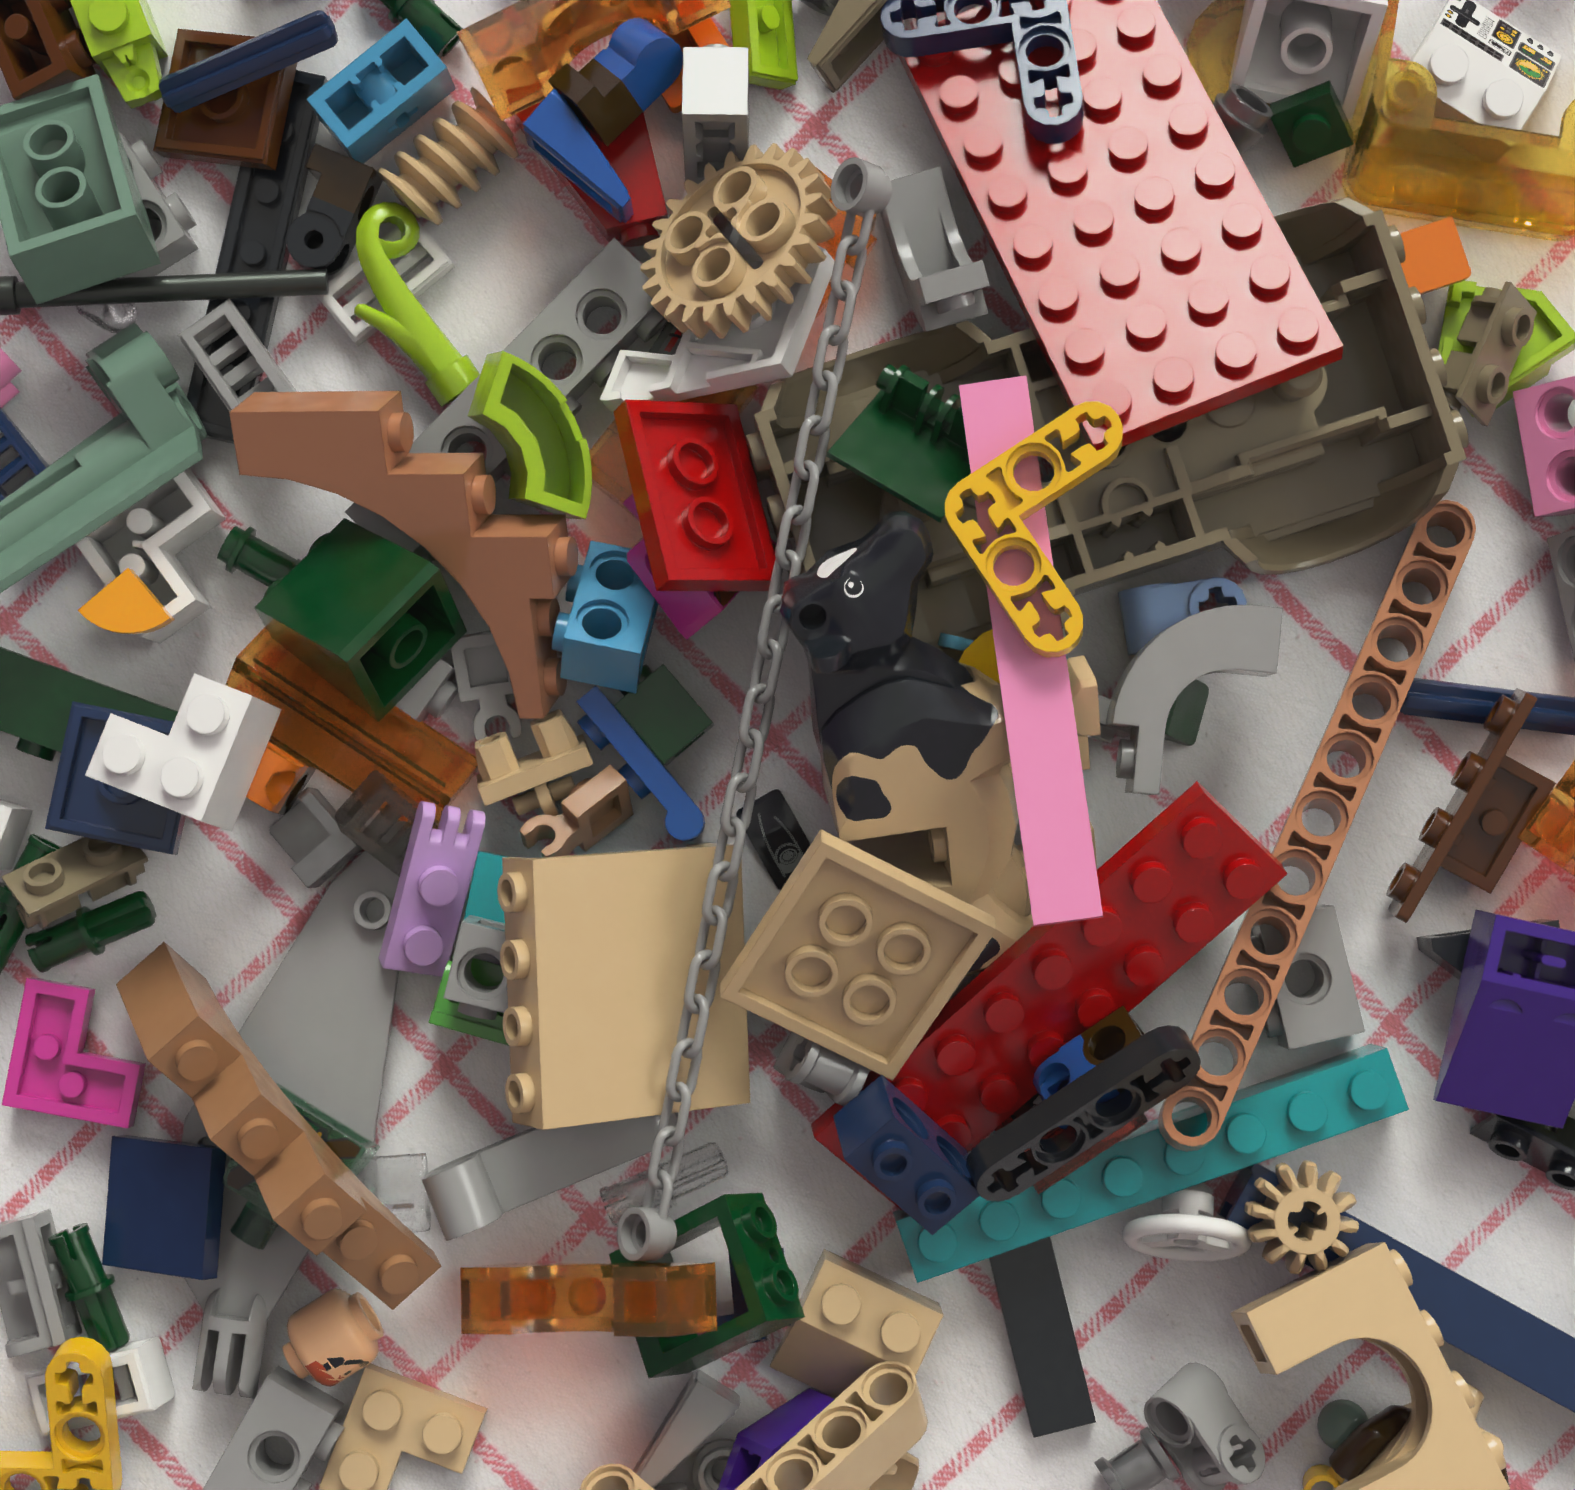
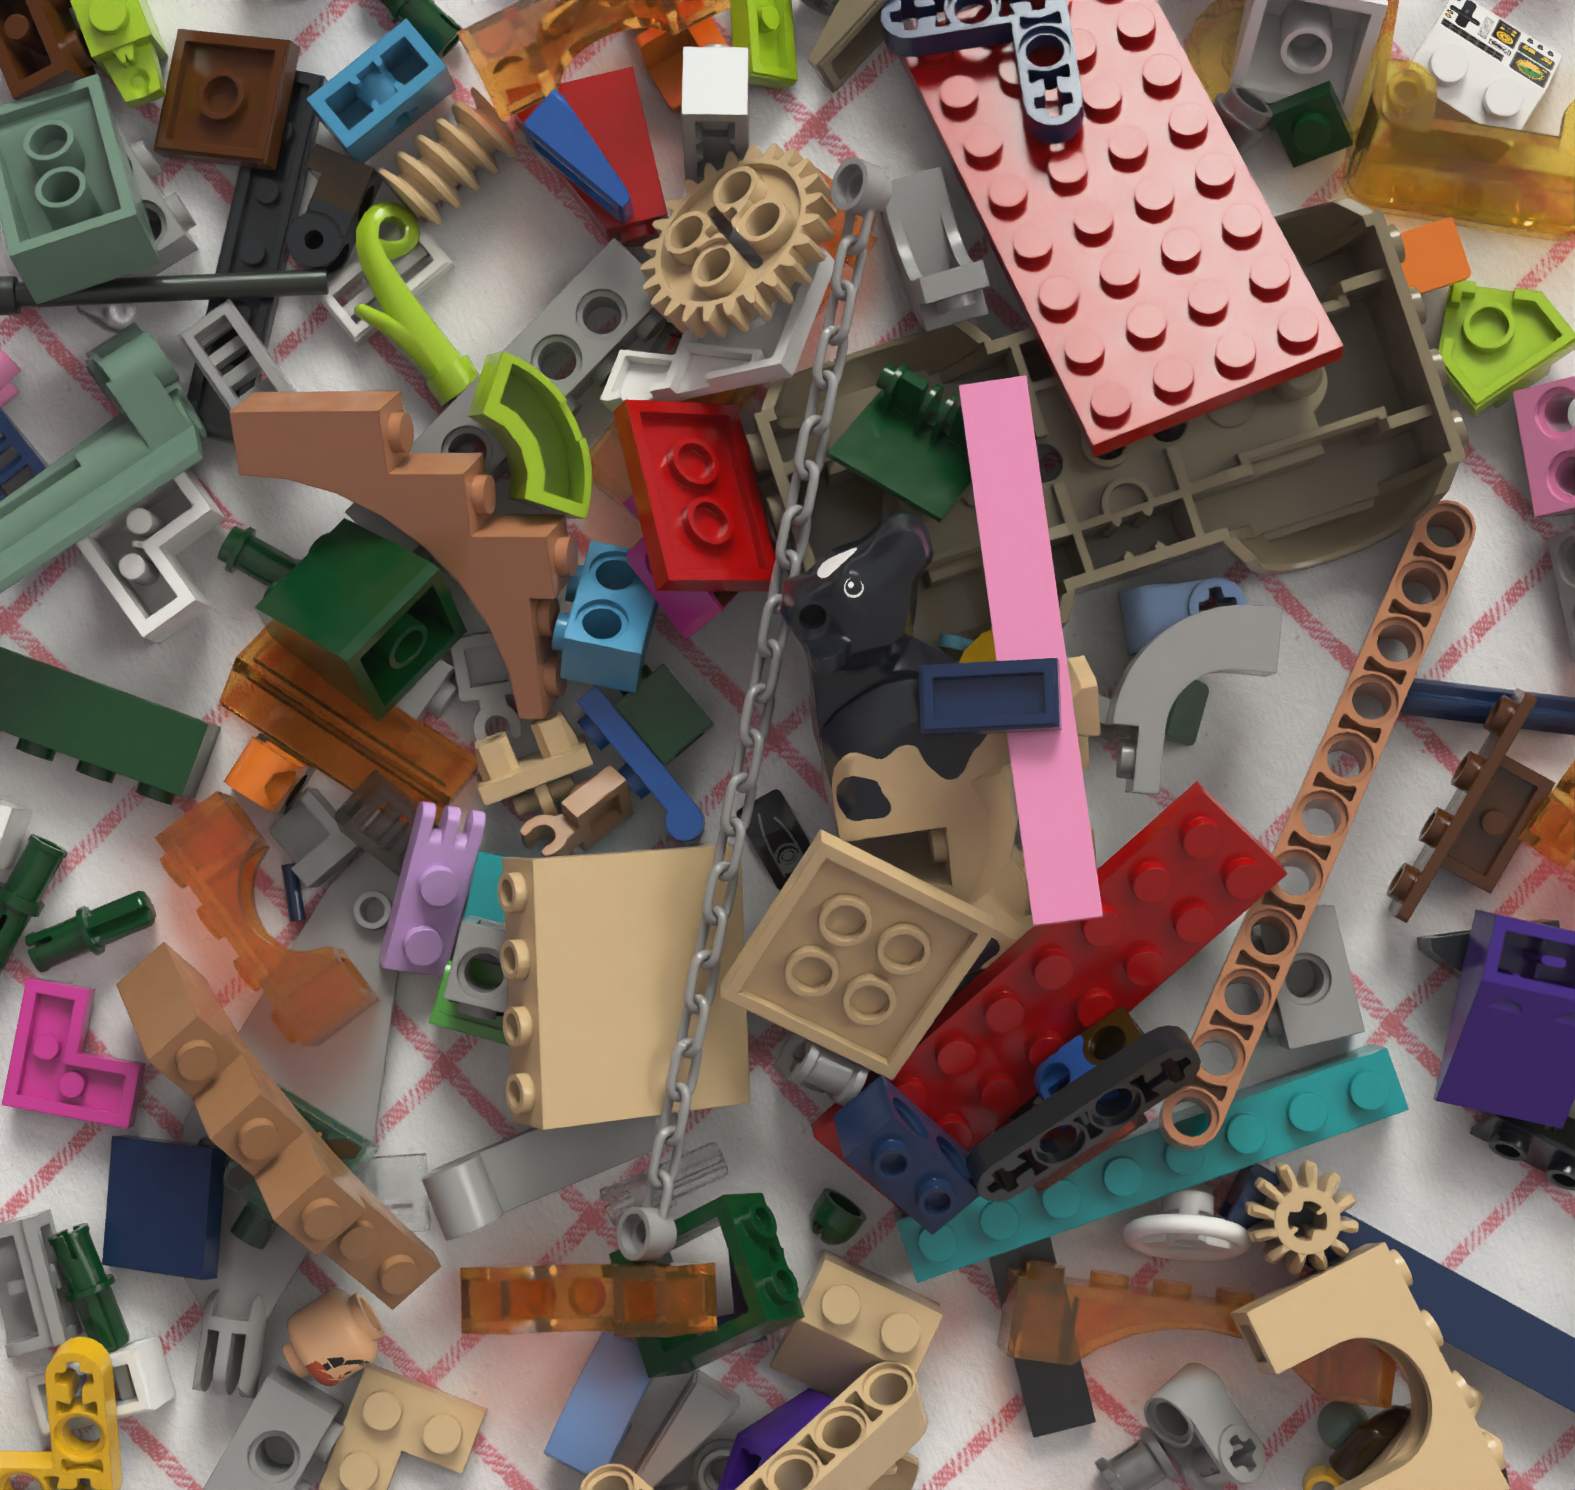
(52, 883): dark tan hinge -> none
(98, 809): dark blue tile -> none
(126, 607): light orange tile -> none
(203, 761): white brick -> none
(219, 857): none -> clear orange arch
(248, 61): dark blue axle -> none
(293, 893): none -> dark blue piece
(600, 1406): none -> medium blue slope
(621, 78): leg -> none
(835, 1217): none -> dark green hinge
(990, 697): none -> dark blue tile
(1015, 504): yellow beam -> none
(1070, 1318): none -> clear orange arch
(1498, 329): dark tan hinge -> none

